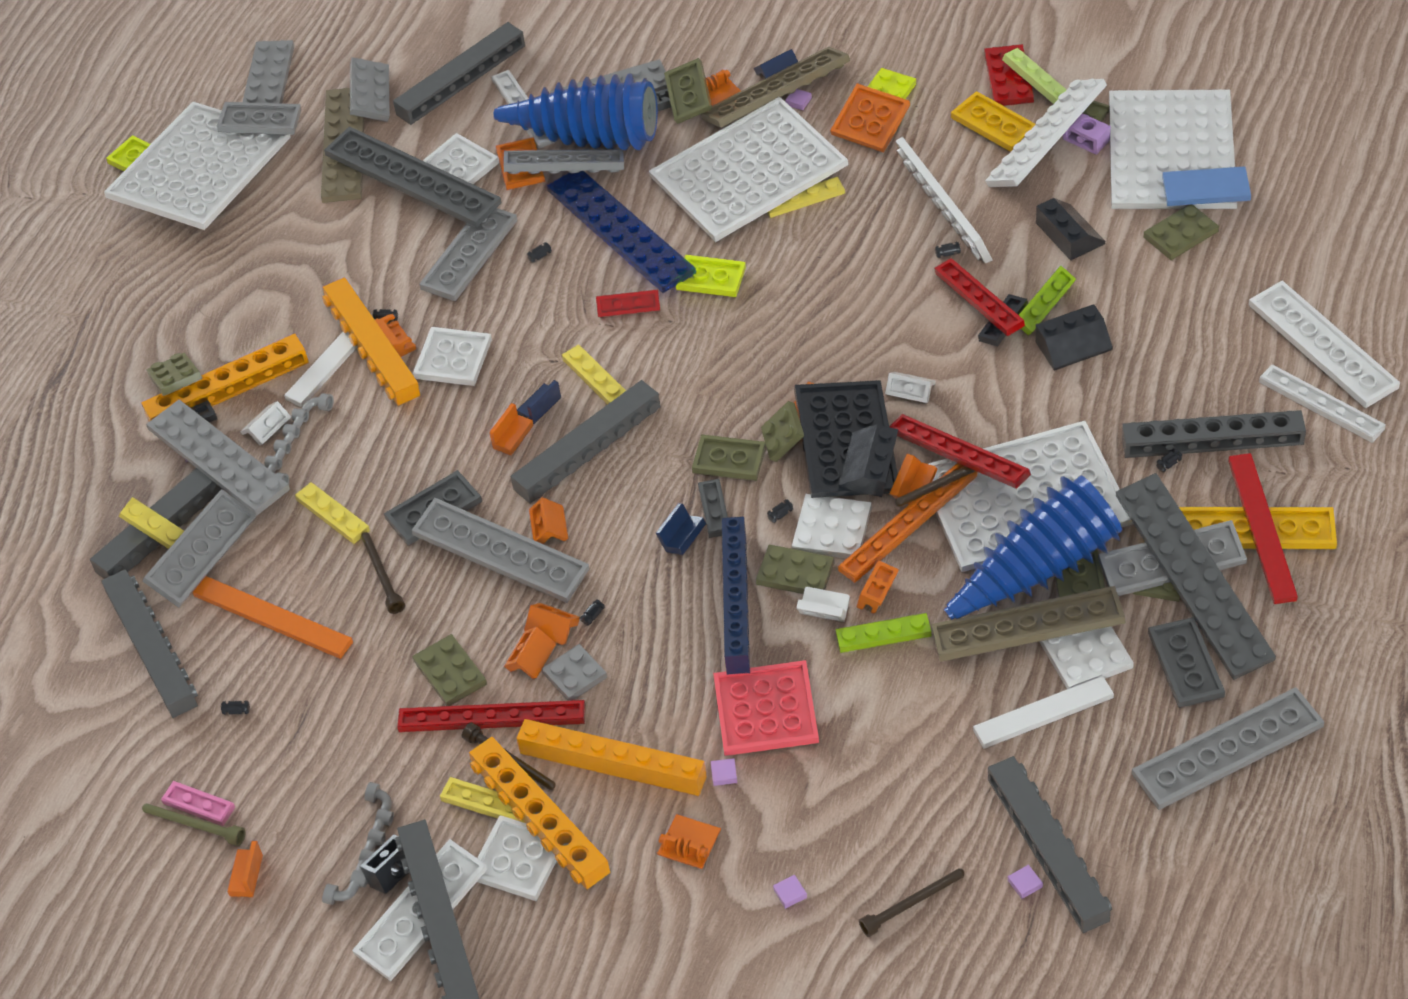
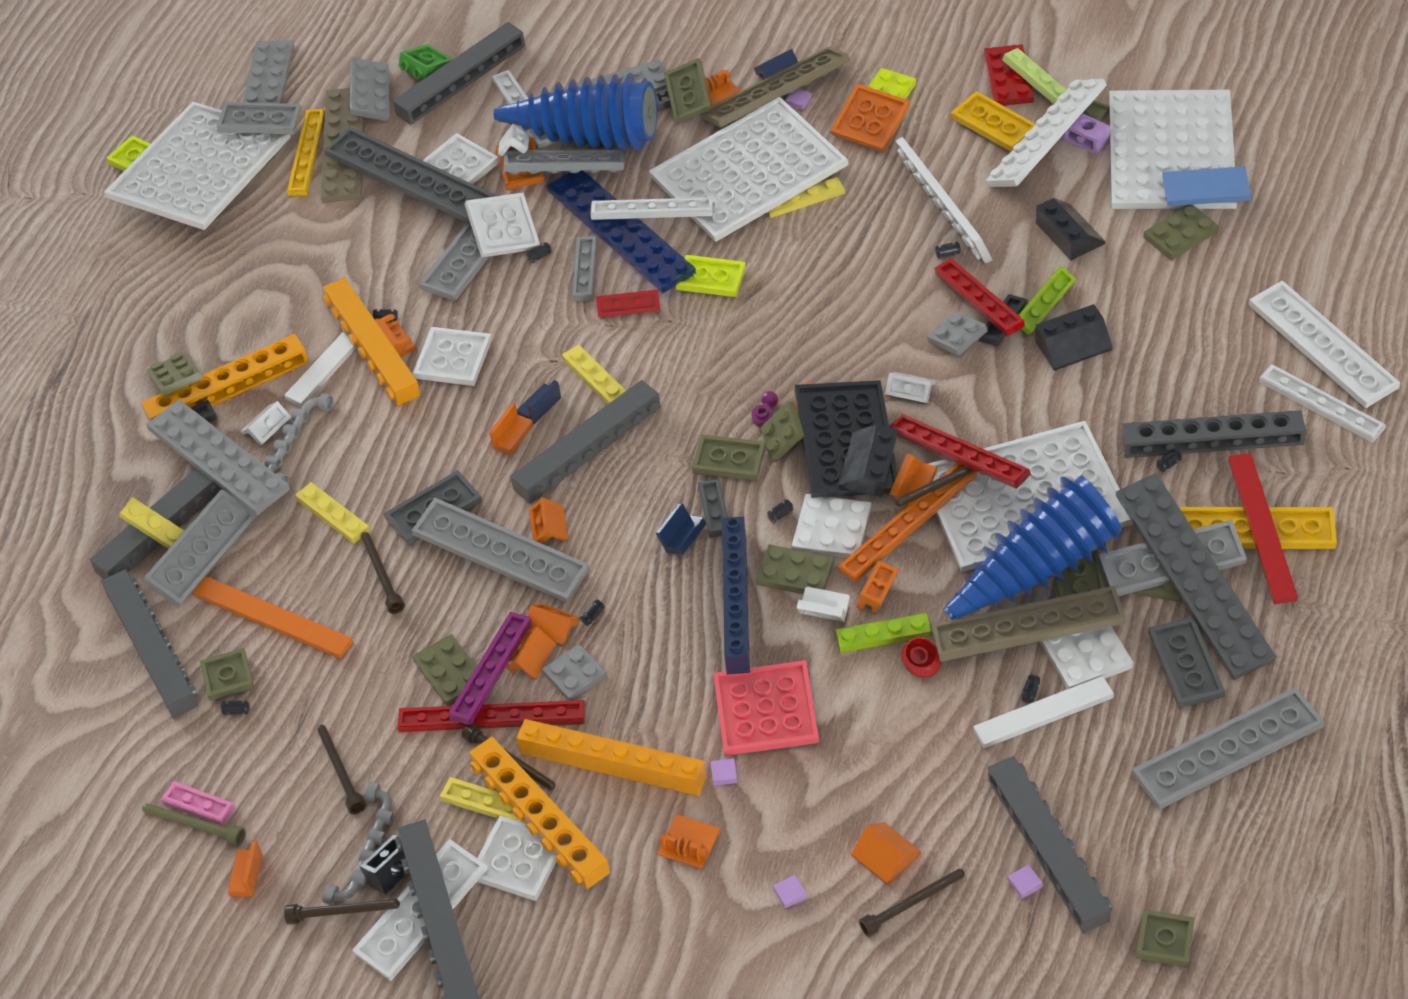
(227, 674): none -> olive plate
(294, 913): none -> dark brown piece
(306, 153): none -> yellow tile
(354, 801): none -> dark brown piece
(422, 61): none -> bright green plate
(490, 668): none -> magenta plate
(502, 224): none -> white plate
(516, 138): none -> white panel
(584, 268): none -> light grey tile
(652, 208): none -> white tile
(769, 400): none -> magenta plate
(884, 851): none -> orange slope
(920, 657): none -> red hat
(957, 333): none -> light grey plate
(1031, 688): none -> black piece
(1165, 938): none -> olive plate

